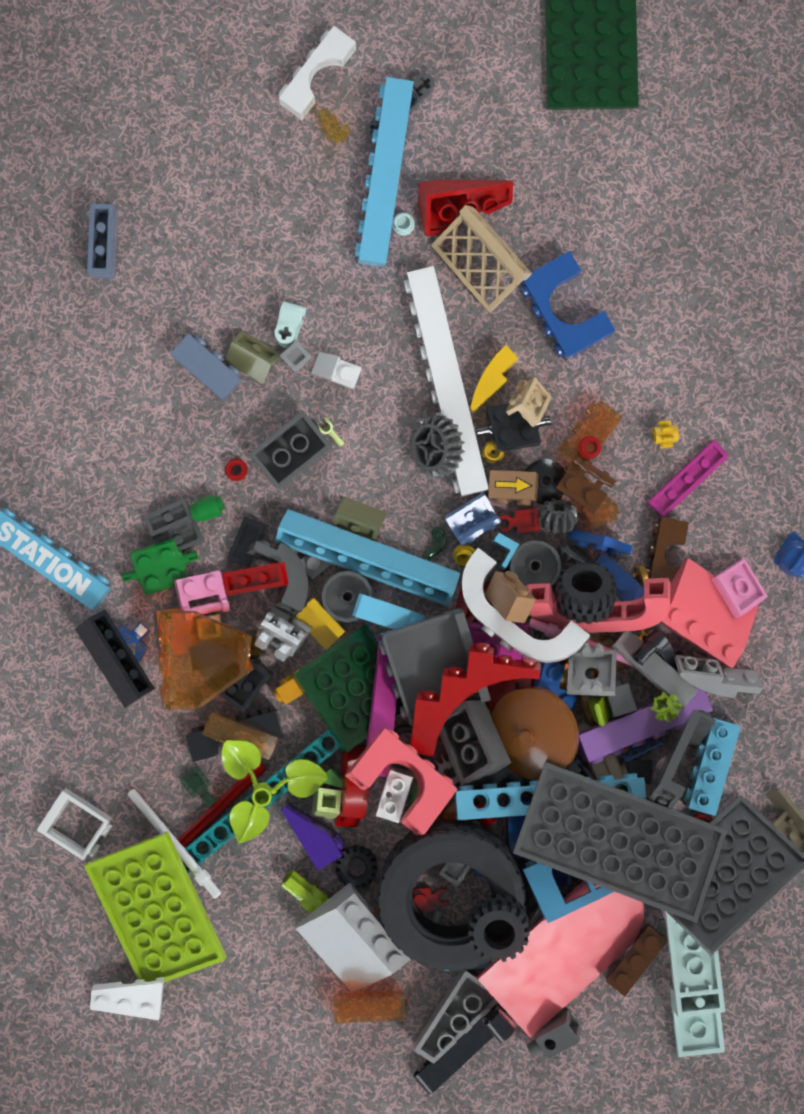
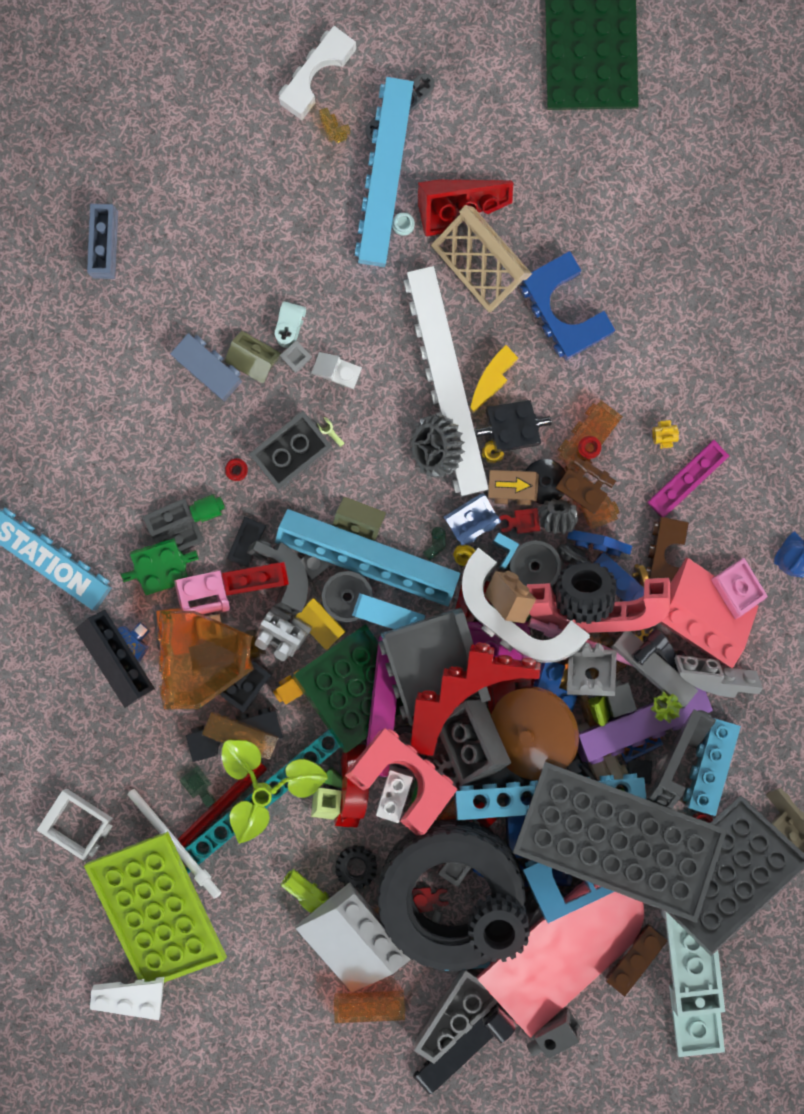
(316, 838): dark purple slope -> none
(530, 400): tan bracket -> none

